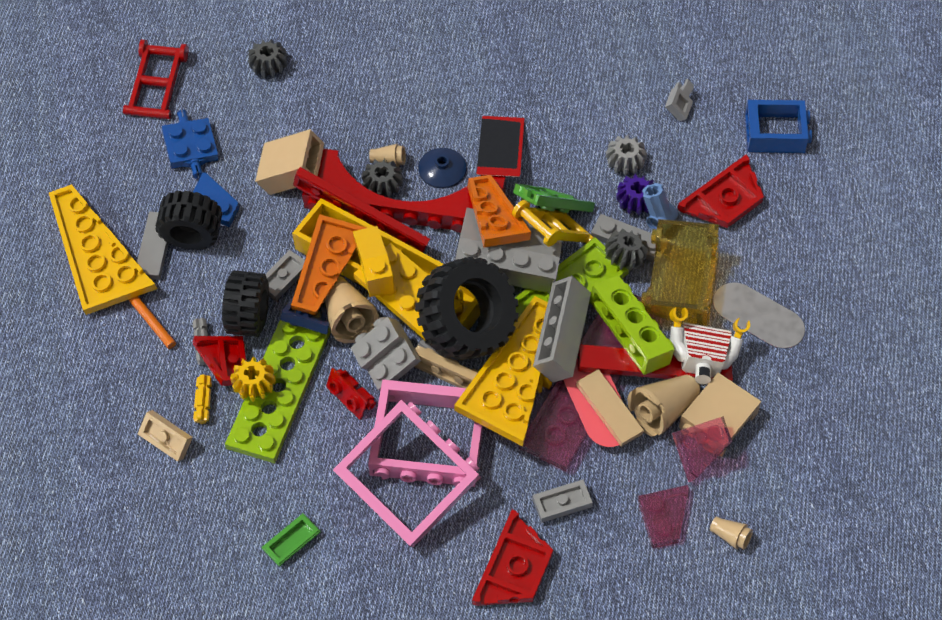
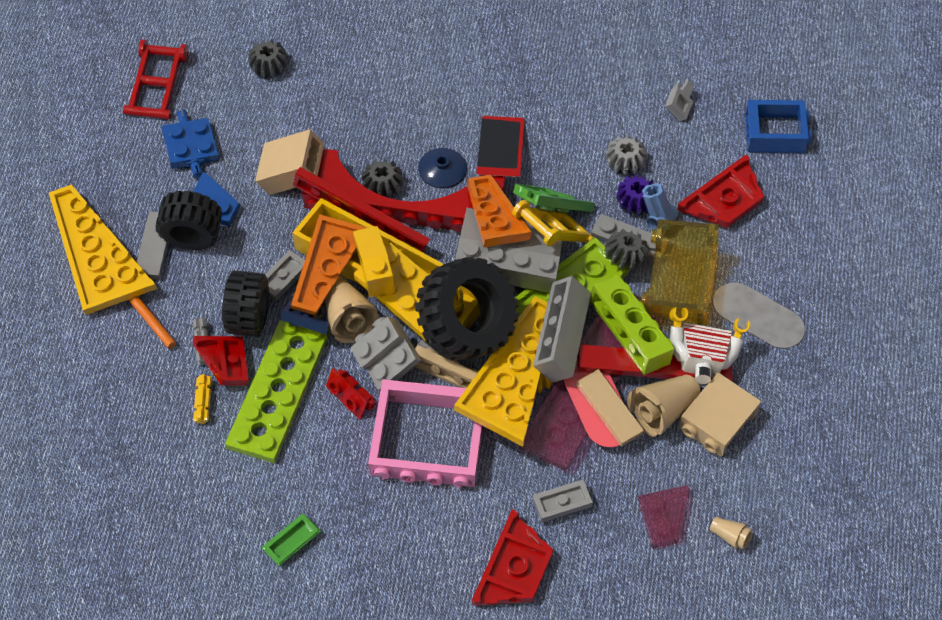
(165, 435): tan plate -> none
(260, 373): yellow gear -> none
(390, 153): tan cone -> none
(447, 447): bright pink window -> none
(701, 445): clear pink wing -> none

